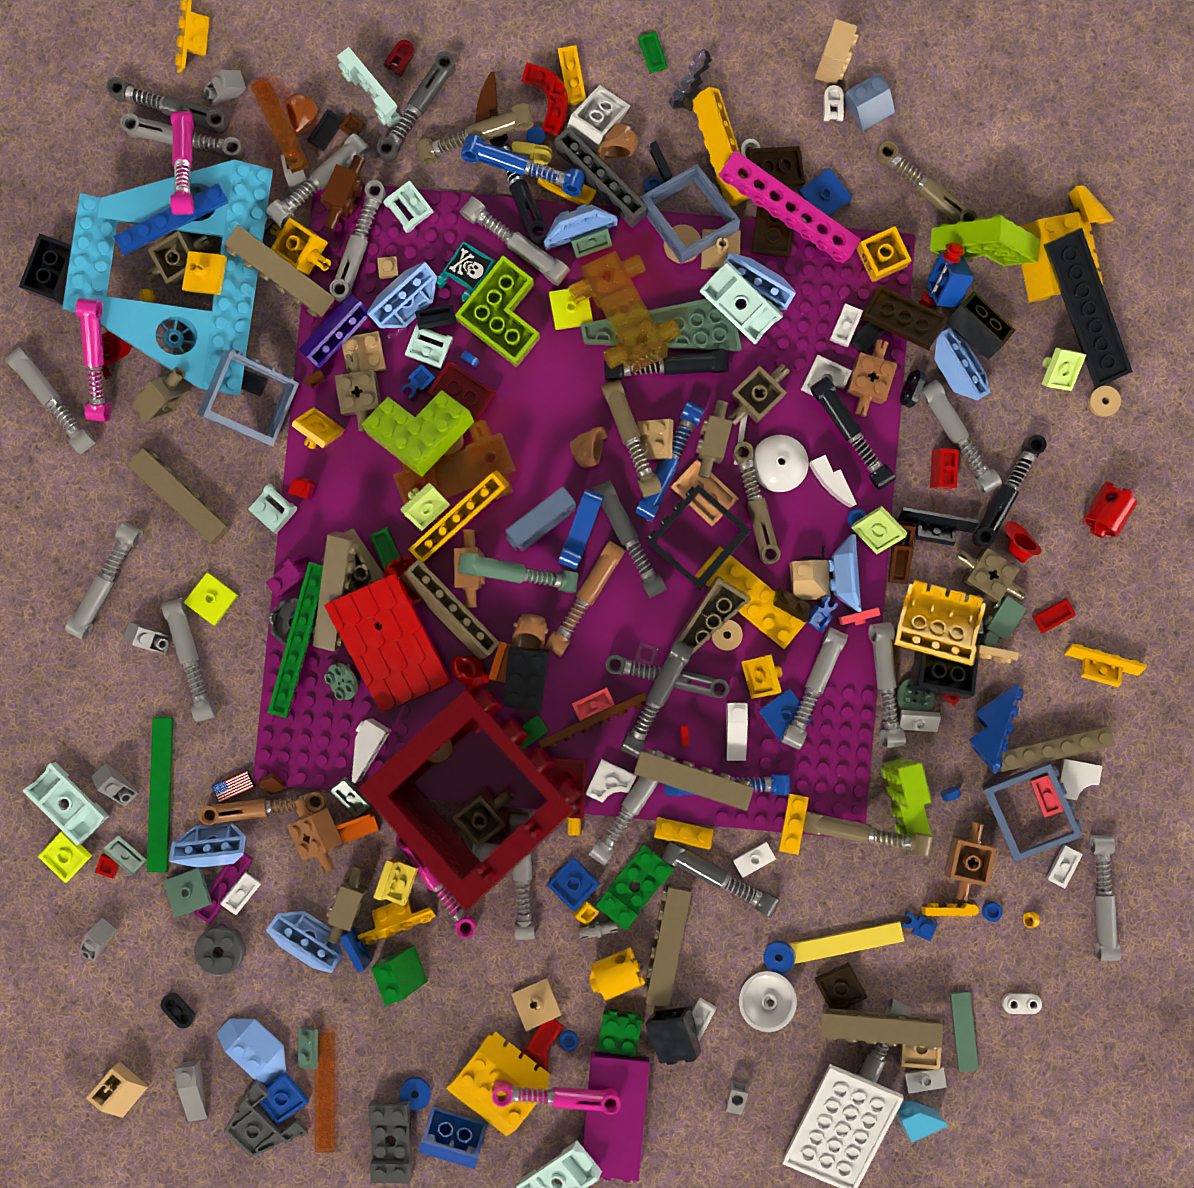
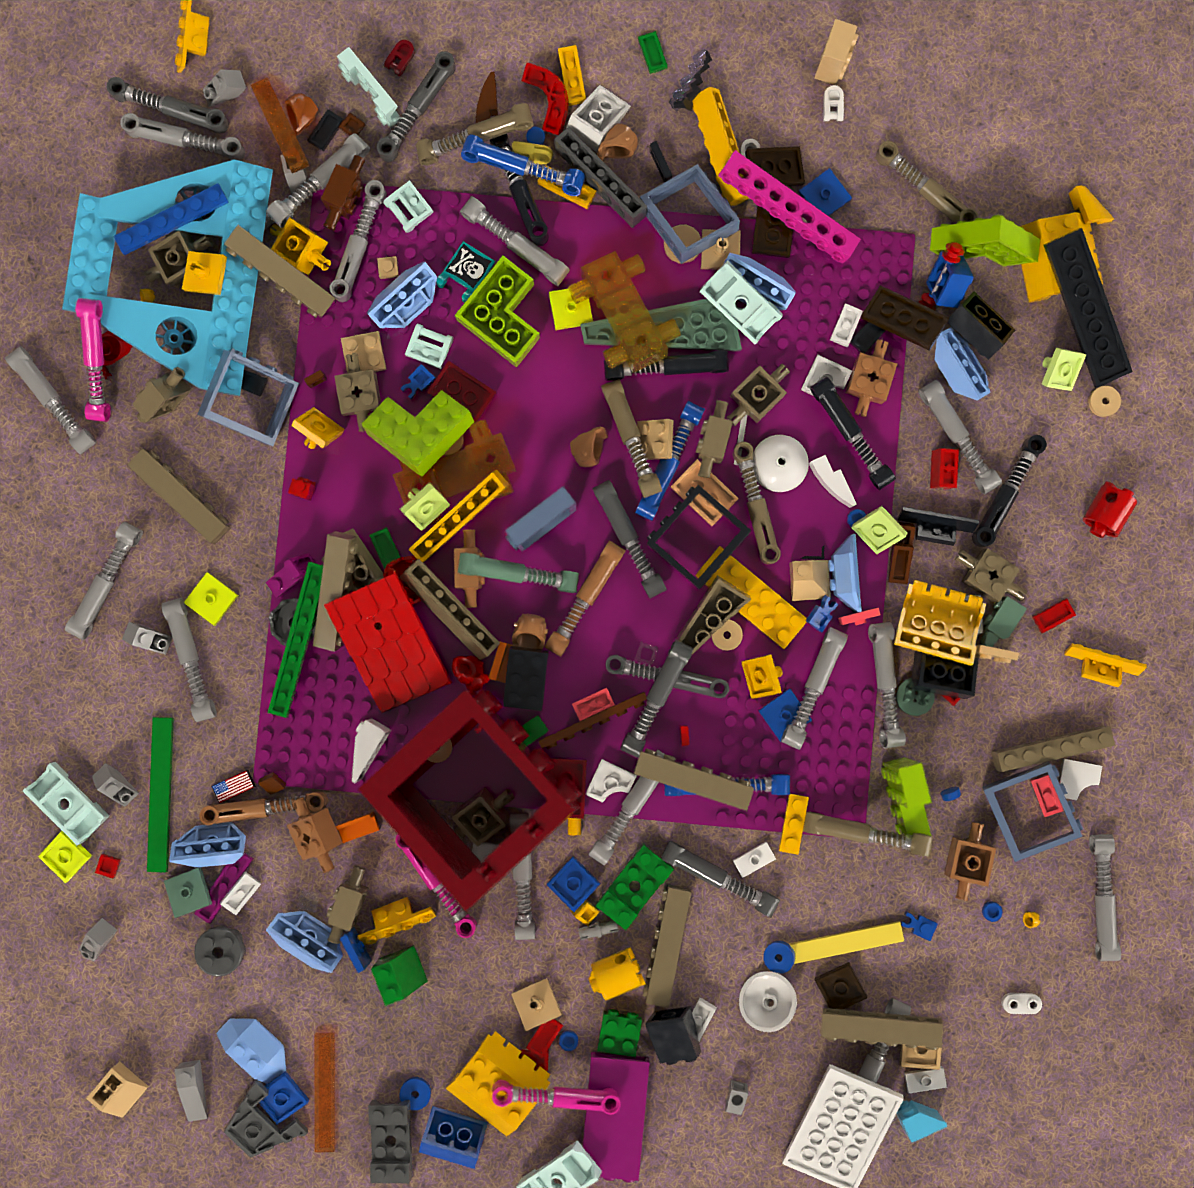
(47, 269): black brick -> none
(125, 855): sand green plate -> none
(176, 1012): black plate -> none
(182, 128): dark pink piece -> none
(268, 513): light aqua plate -> none
(308, 1048): sand green plate -> none
(334, 331): dark purple brick -> none
(342, 681): sand green plate -> none
(350, 796): sand green plate -> none
(396, 881): light yellow bracket -> none
(435, 317): black tile -> none
(470, 359): blue tile -> none
(577, 222): light blue wedge -> none
(581, 529): blue beam -> none
(591, 241): sand green plate -> none
(651, 183): blue tile -> none
(683, 833): yellow plate -> none
(736, 731): white slope -> none
(792, 605): dark brown plate -> none
(870, 101): sand blue slope -> none
(883, 254): yellow brick -> none
(913, 388): black plate -> none
(919, 720): white plate -> none
(951, 909): yellow hinge -> none
(963, 1031): sand green tile -> none
(997, 721): blue slope -> none
(1021, 543): red piece -> none
(1064, 866): white plate -> none

